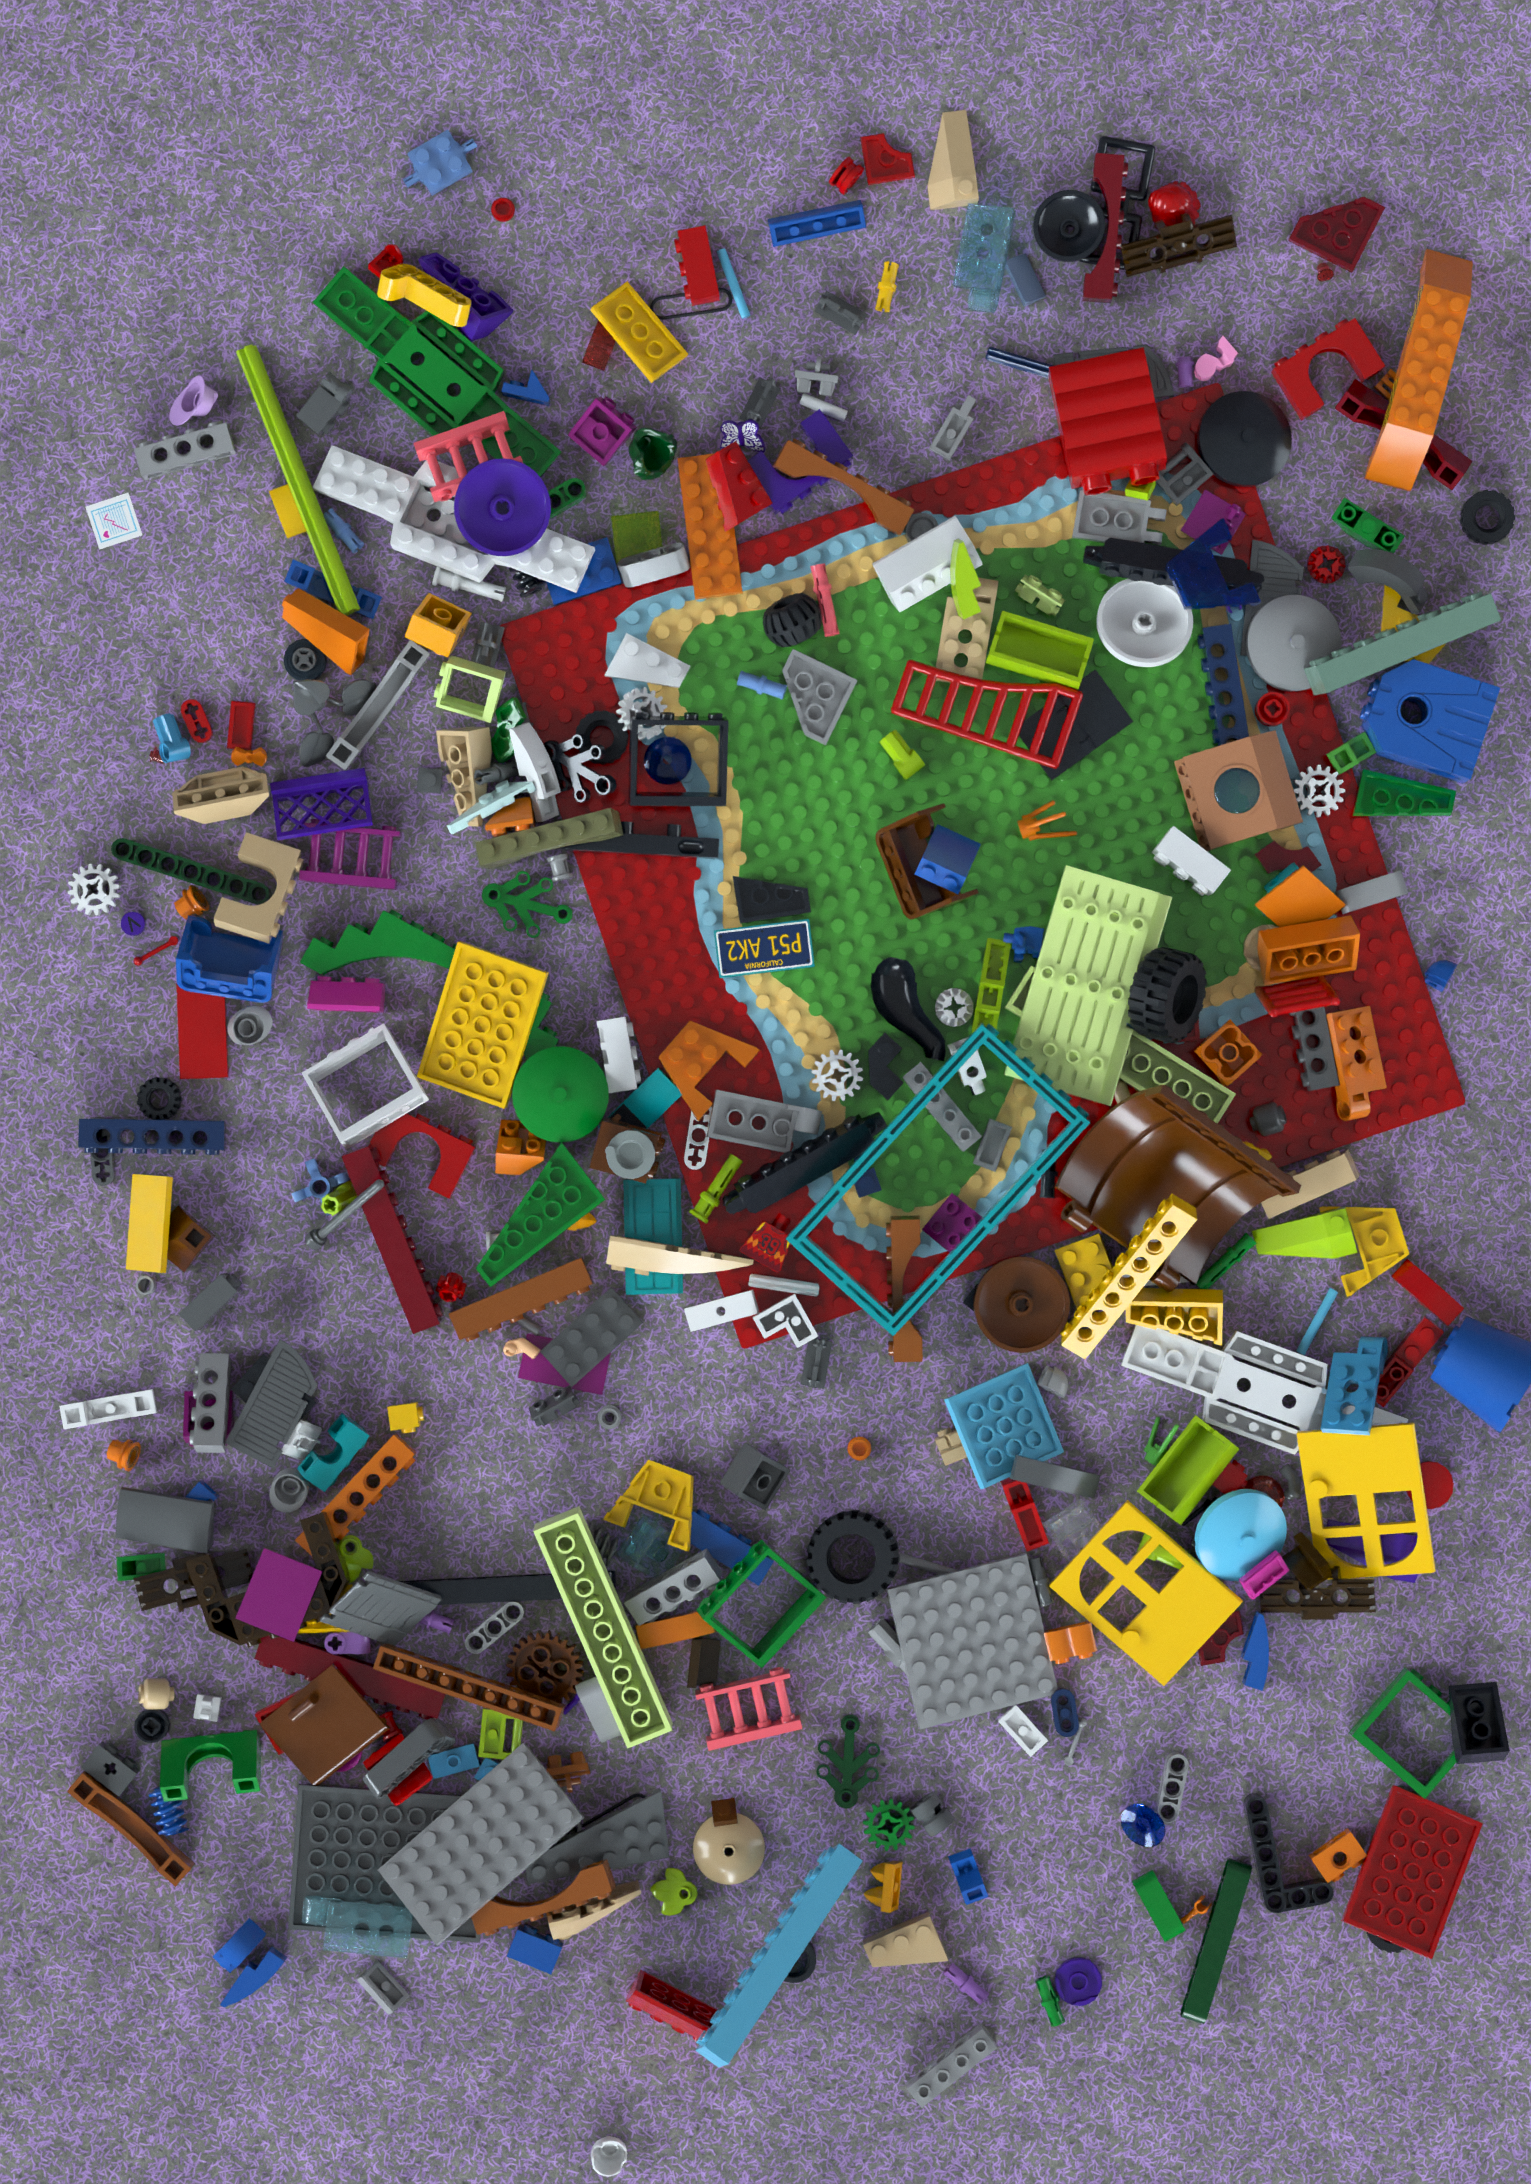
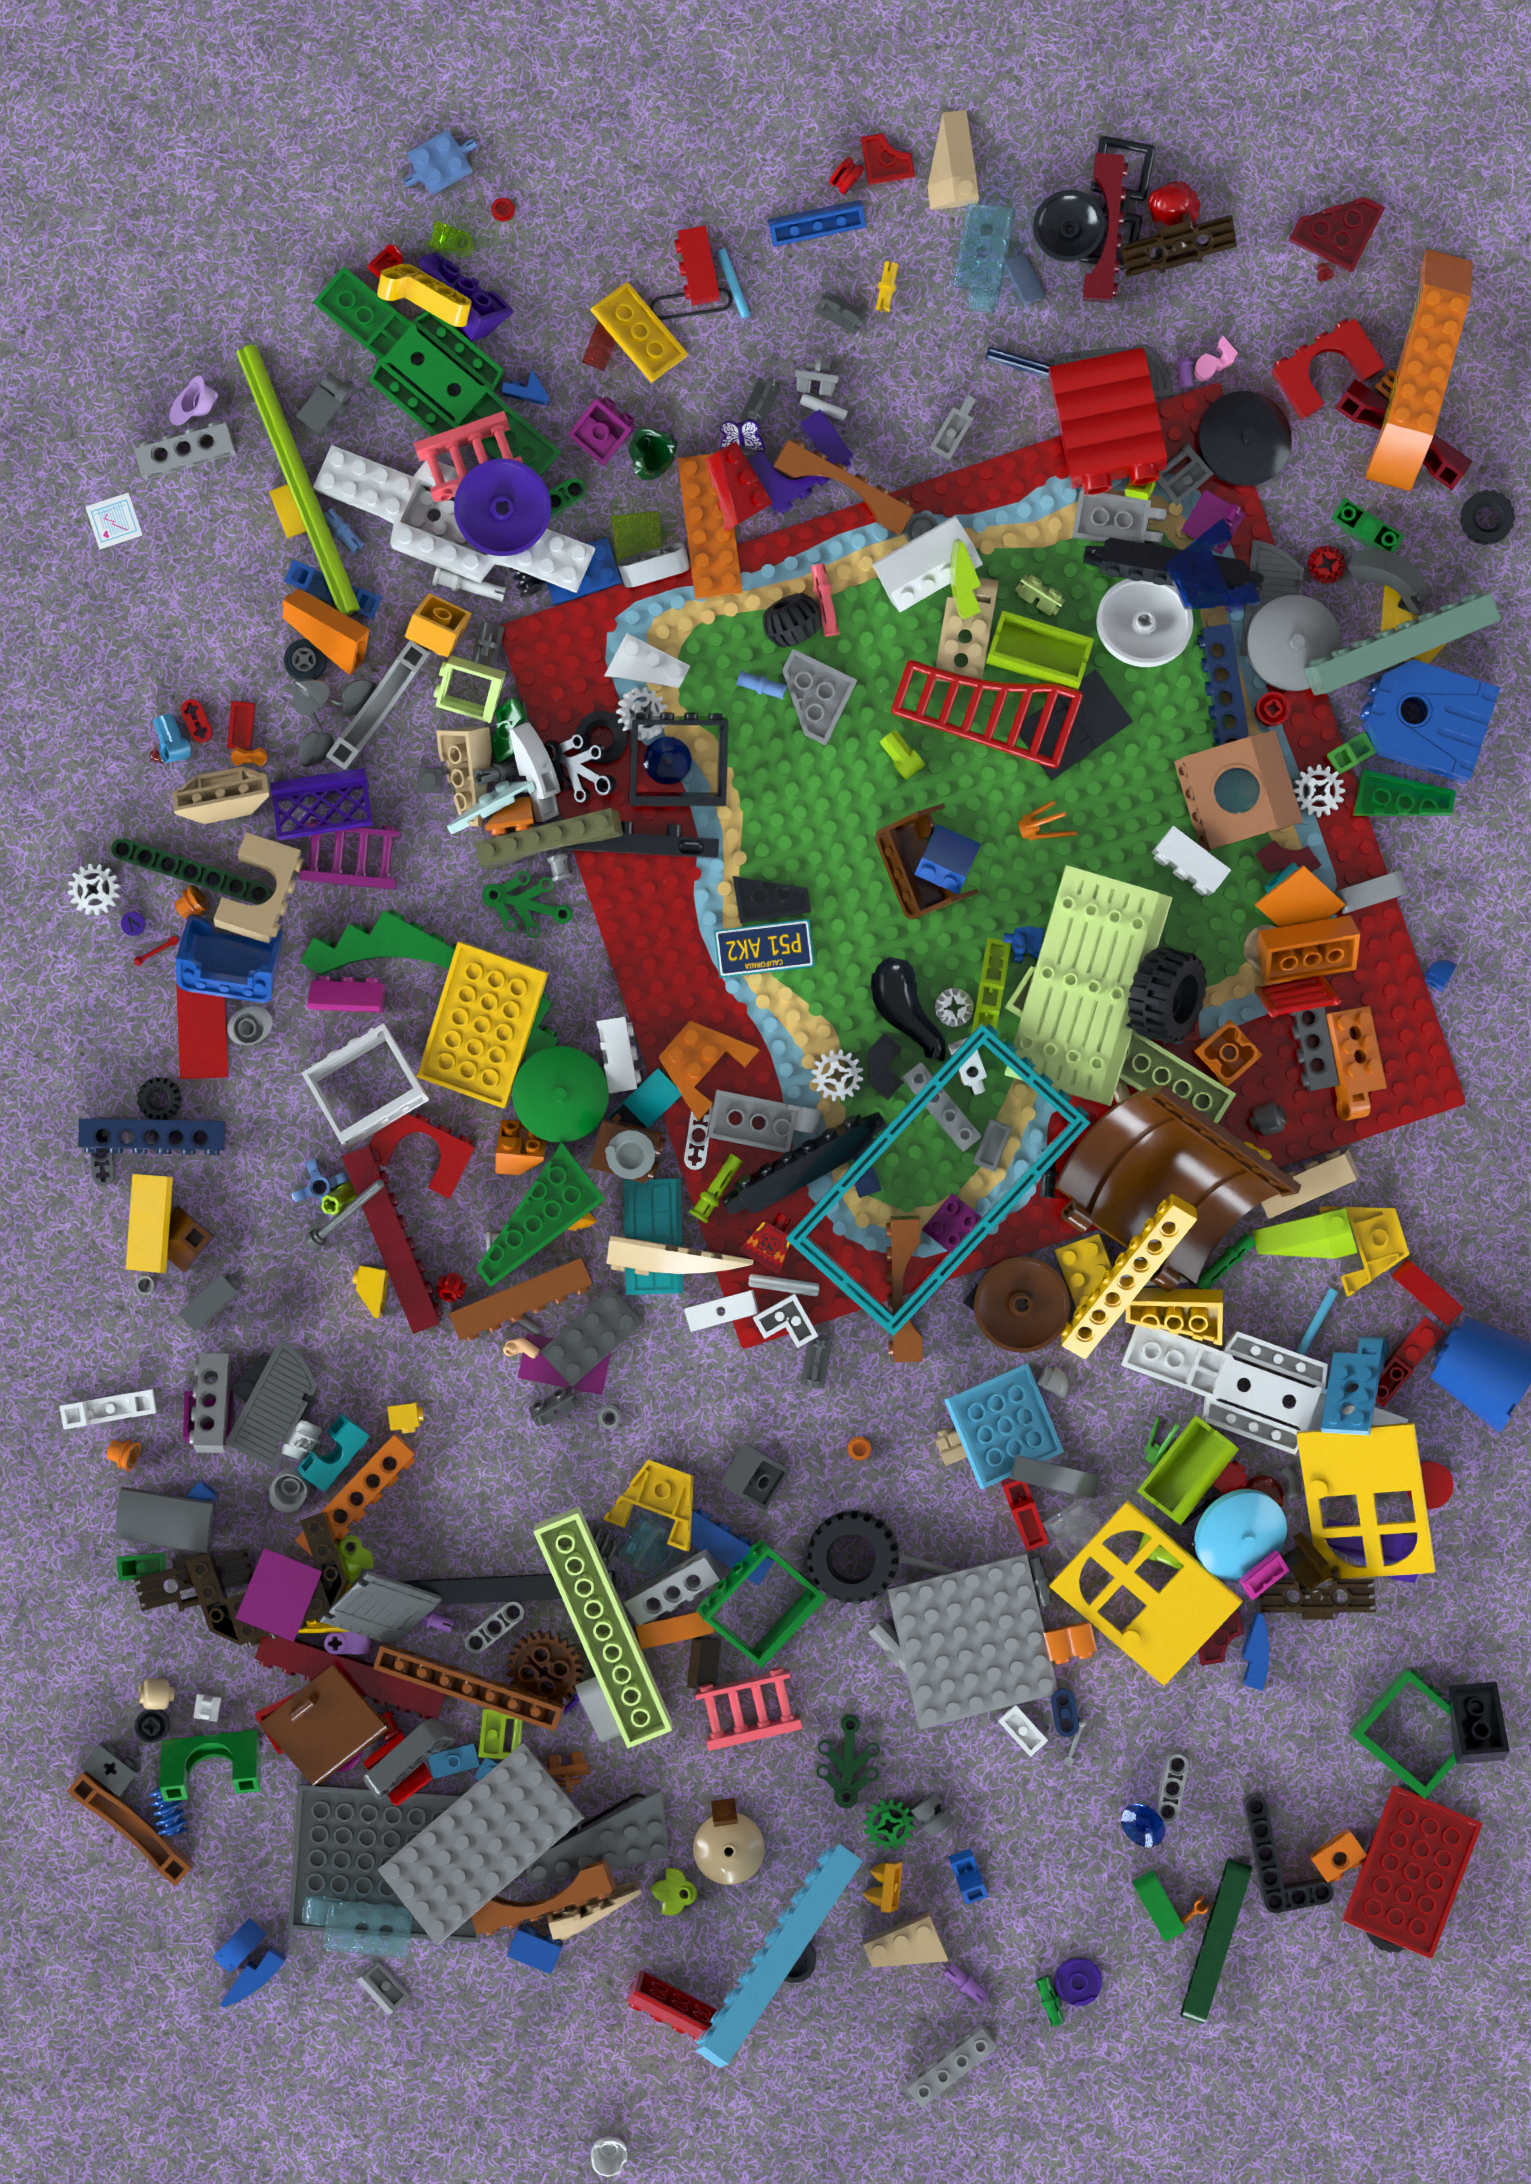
(372, 1287): none -> yellow slope
(445, 239): none -> clear neon green piece

